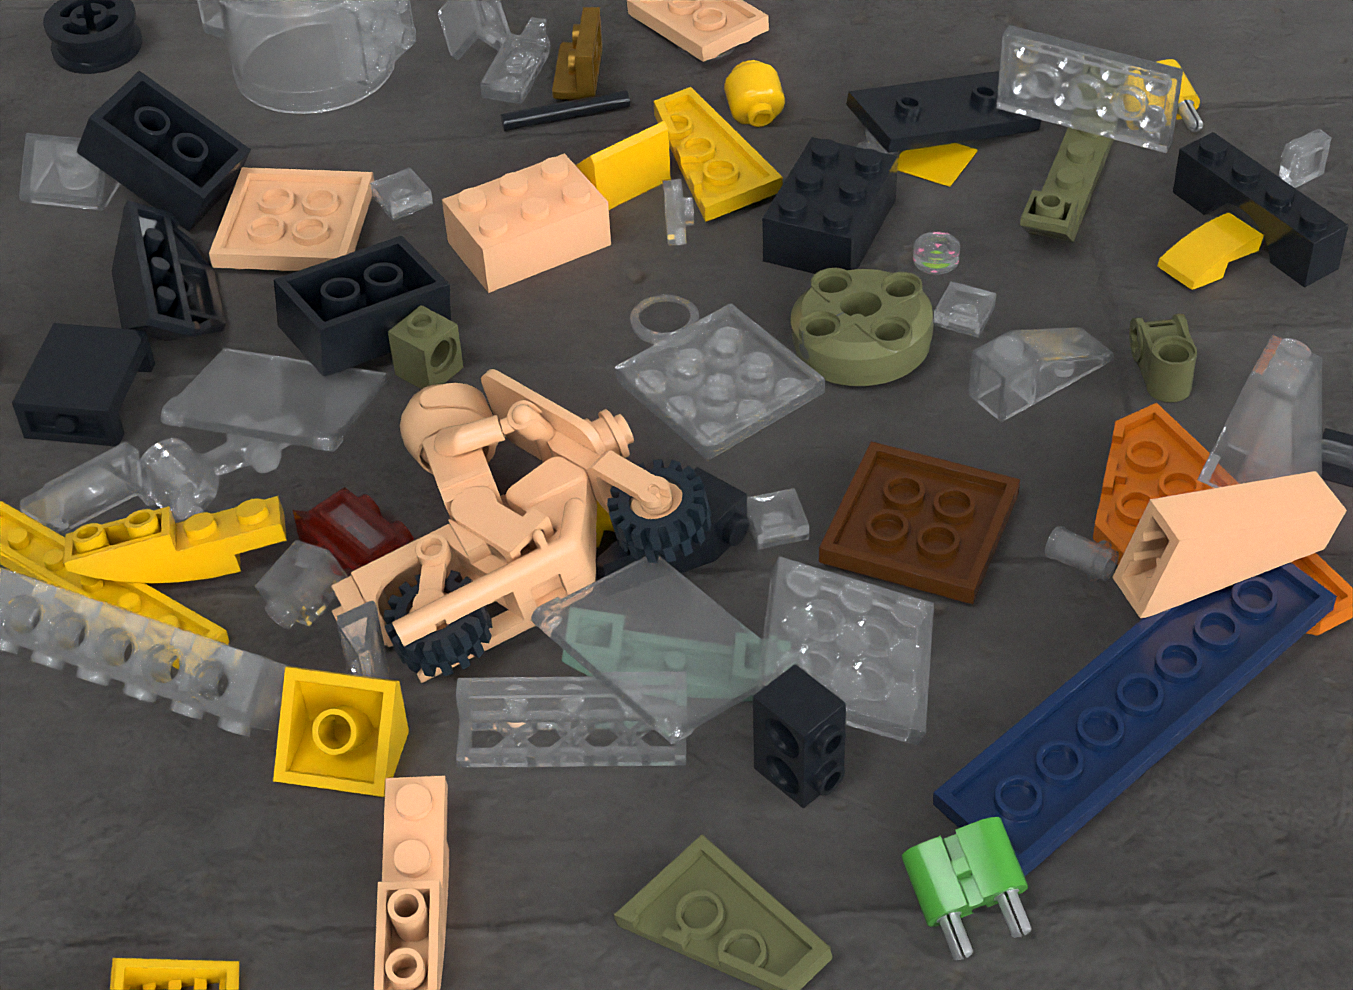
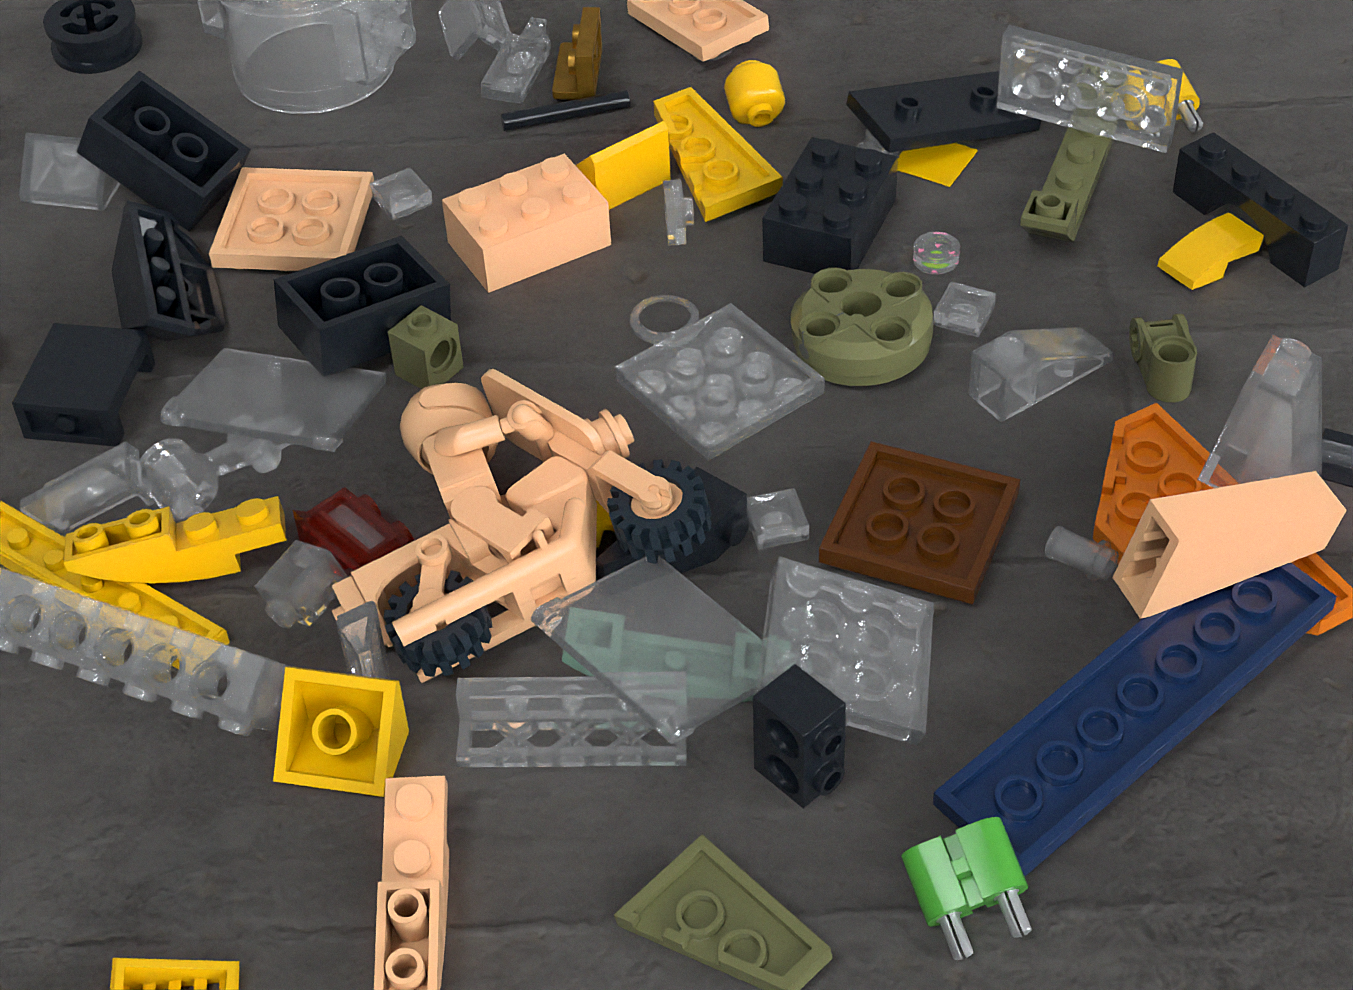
(1305, 158): clear plate -> none

